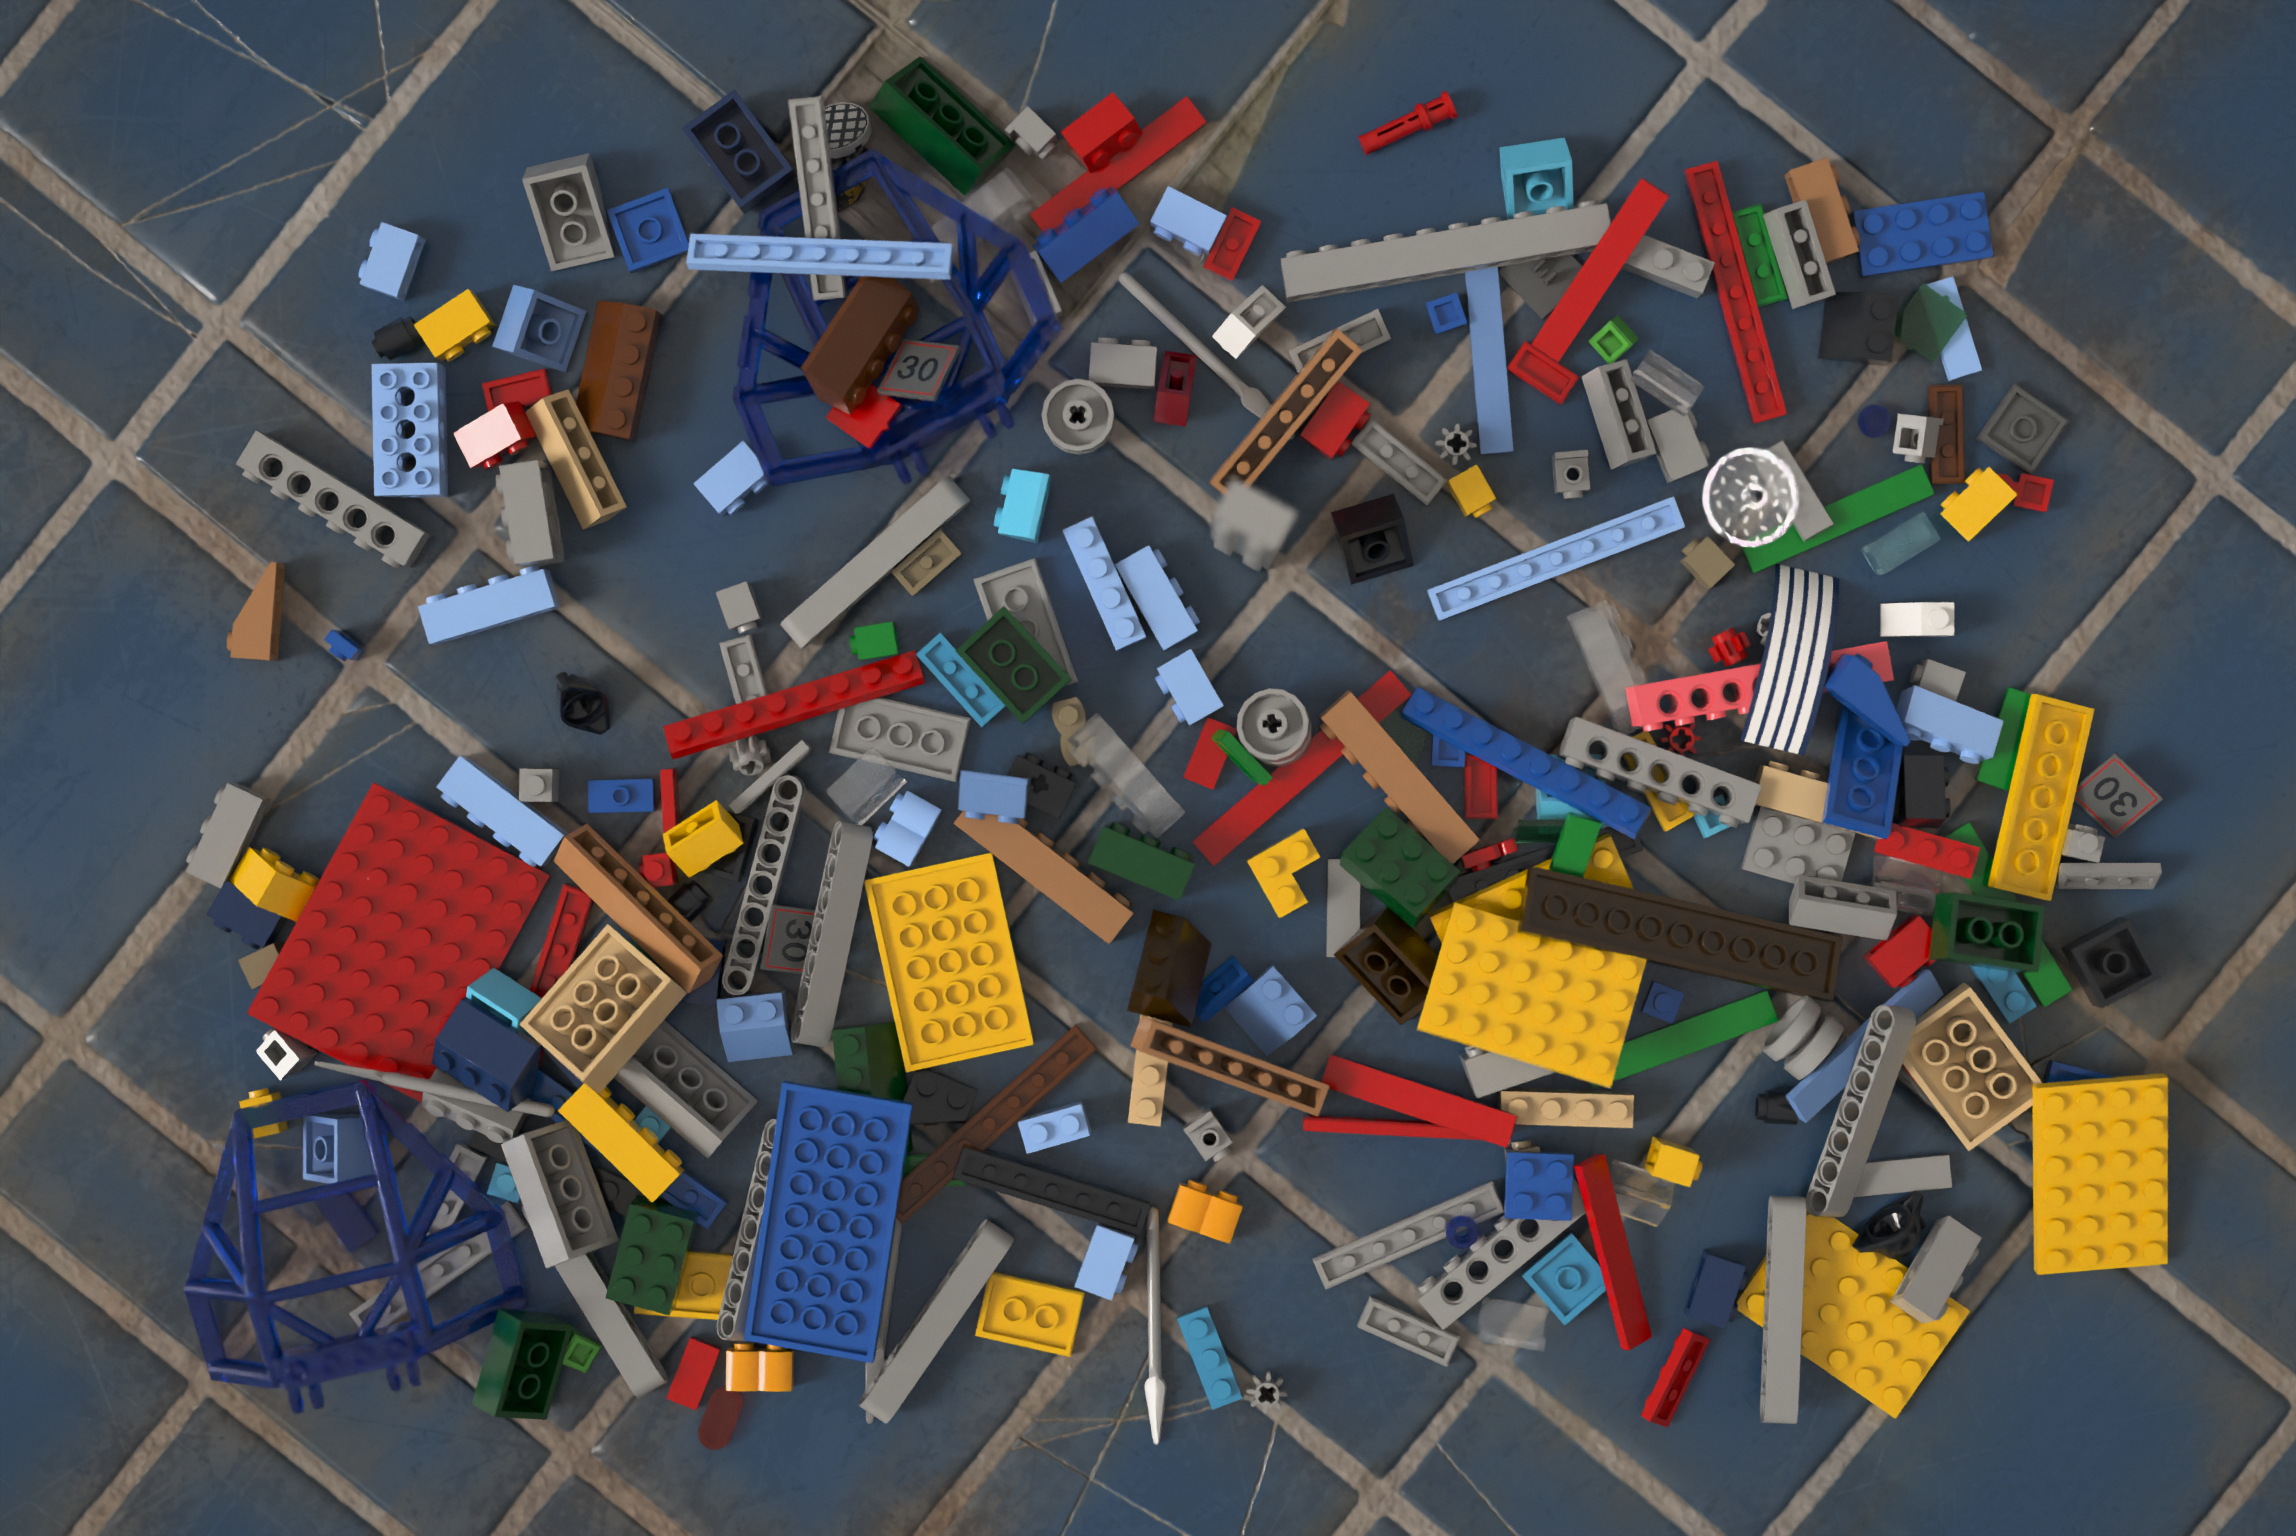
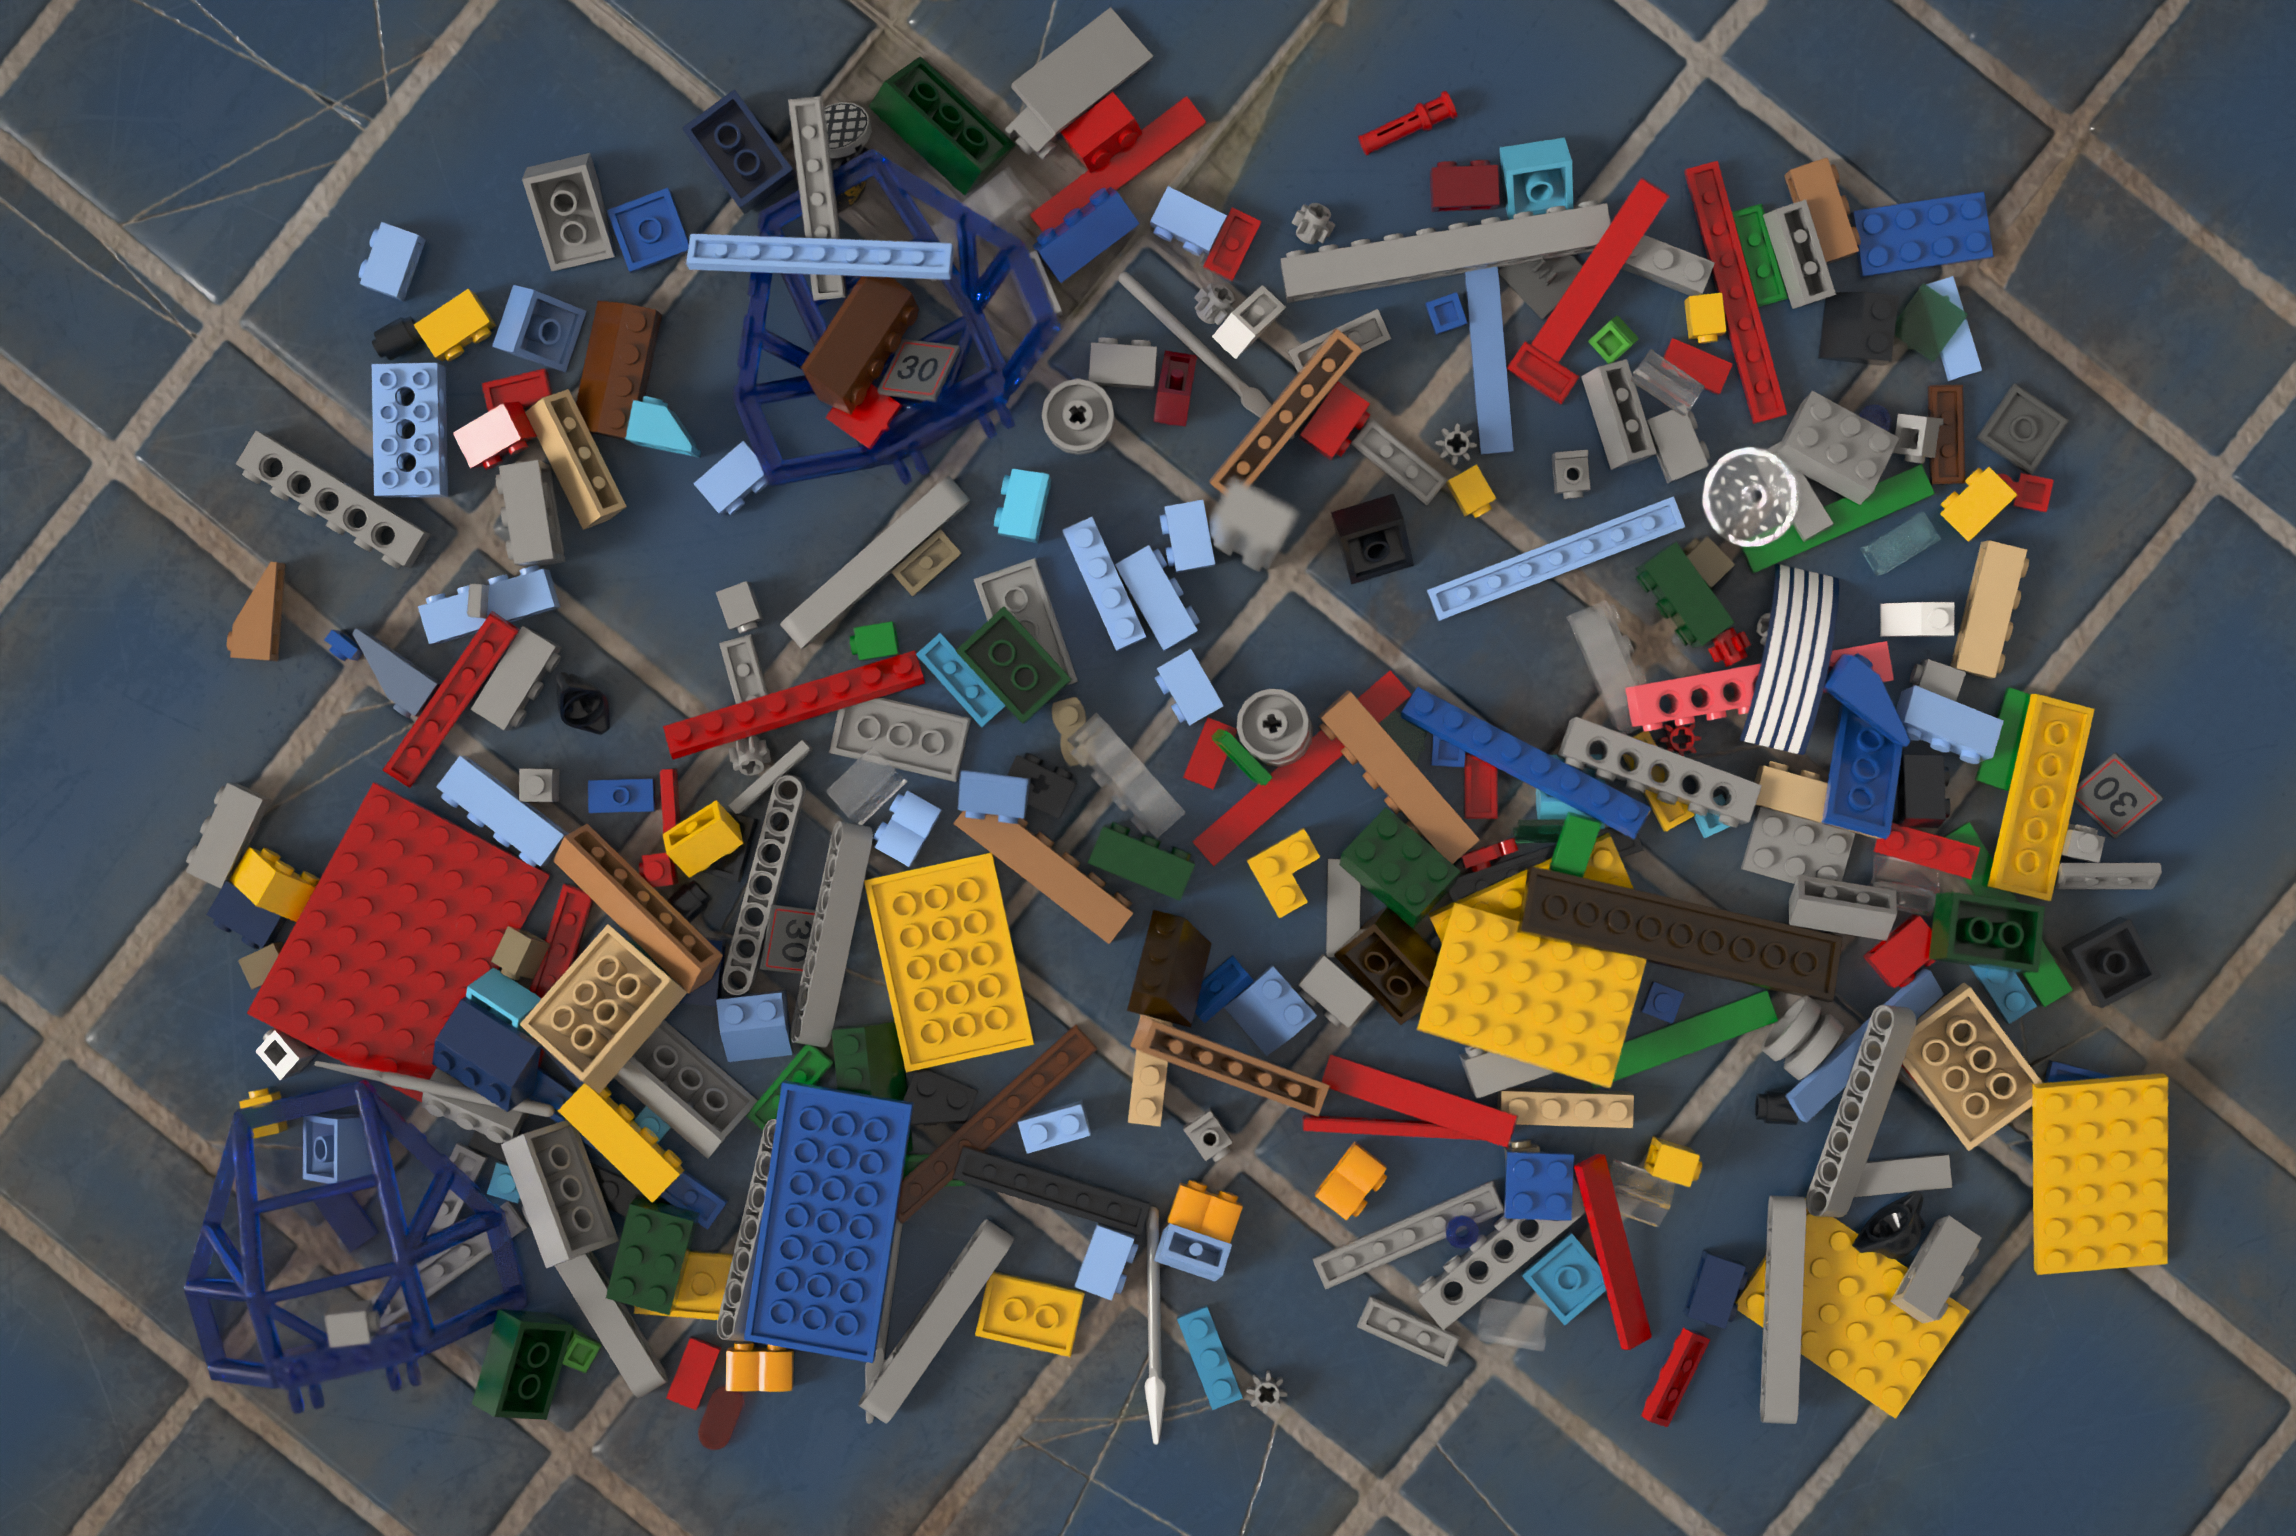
(351, 1323): none -> light grey brick
(400, 678): none -> sand blue slope
(451, 699): none -> red tile
(478, 601): none -> light grey tile
(517, 679): none -> light grey brick
(520, 953): none -> dark tan brick
(659, 428): none -> medium azure slope
(805, 1068): none -> green tile
(1082, 71): none -> light grey tile
(1188, 536): none -> light blue brick
(1192, 1252): none -> light blue brick
(1214, 303): none -> light grey gear
(1313, 223): none -> light grey gear
(1334, 991): none -> light grey brick
(1351, 1182): none -> light orange brick
(1464, 186): none -> dark red brick
(1683, 596): none -> dark green brick
(1699, 365): none -> red tile
(1705, 317): none -> yellow brick
(1836, 447): none -> light grey brick
(1989, 609): none -> tan brick

